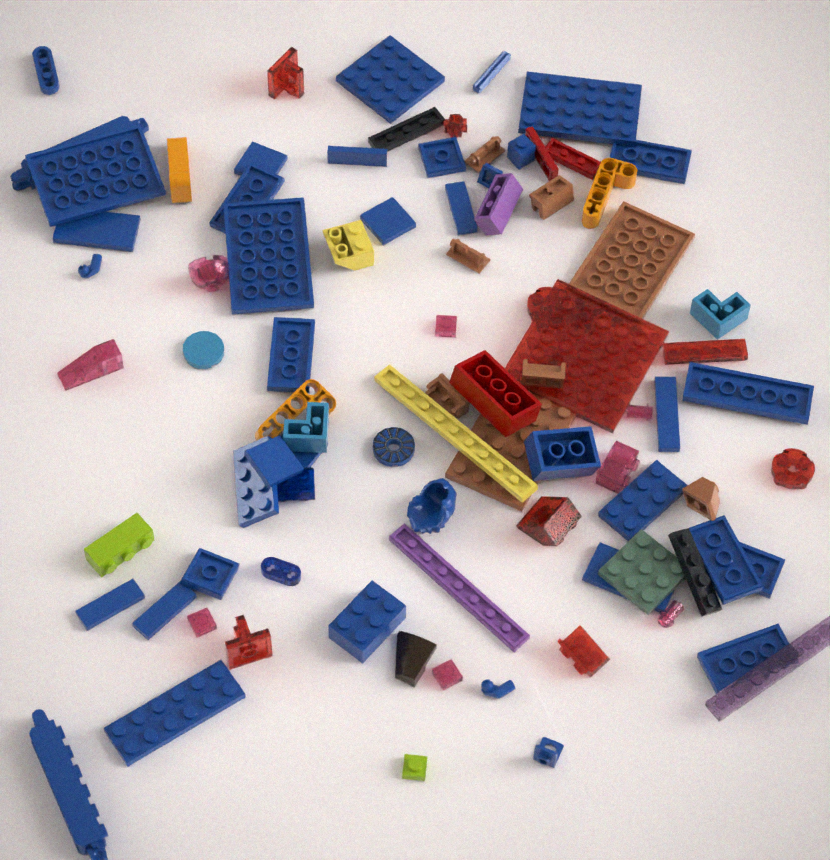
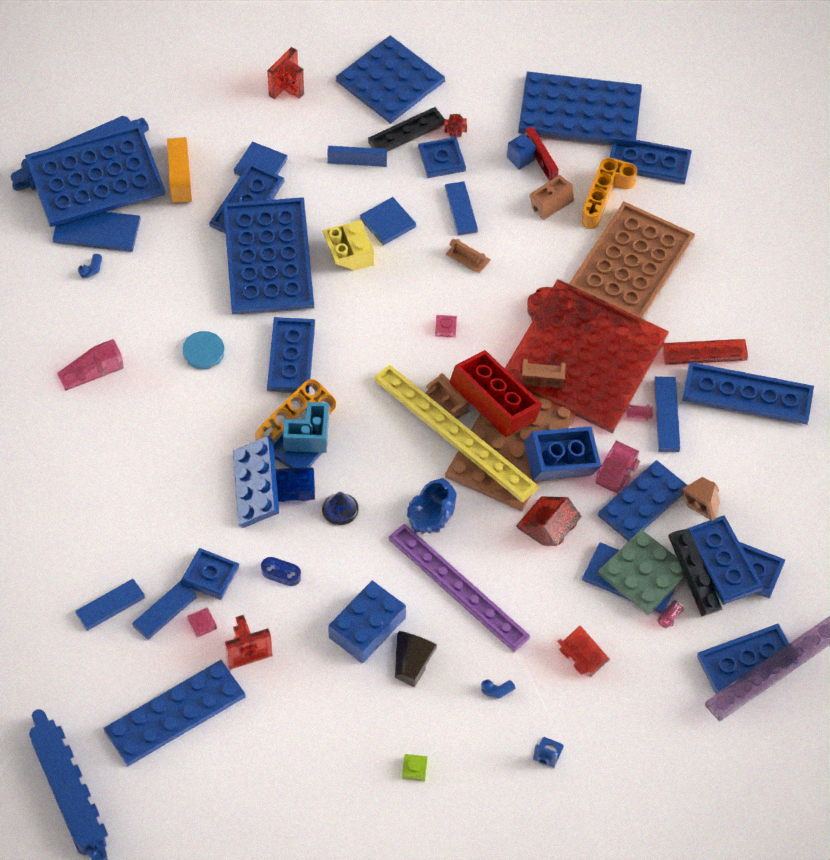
(45, 70): blue plate -> none
(119, 545): lime brick -> none
(209, 273): clear pink cylinder -> none
(273, 461): blue tile -> none
(340, 508): none -> clear blue hat
(393, 436): tile -> none
(447, 674): clear pink plate -> none
(485, 154): nougat hinge -> none
(487, 175): blue tile -> none
(490, 73): axle -> none
(498, 204): medium lavender brick -> none
(573, 158): red tile -> none
(719, 316): dark azure brick -> none
(788, 479): clear red plate -> none

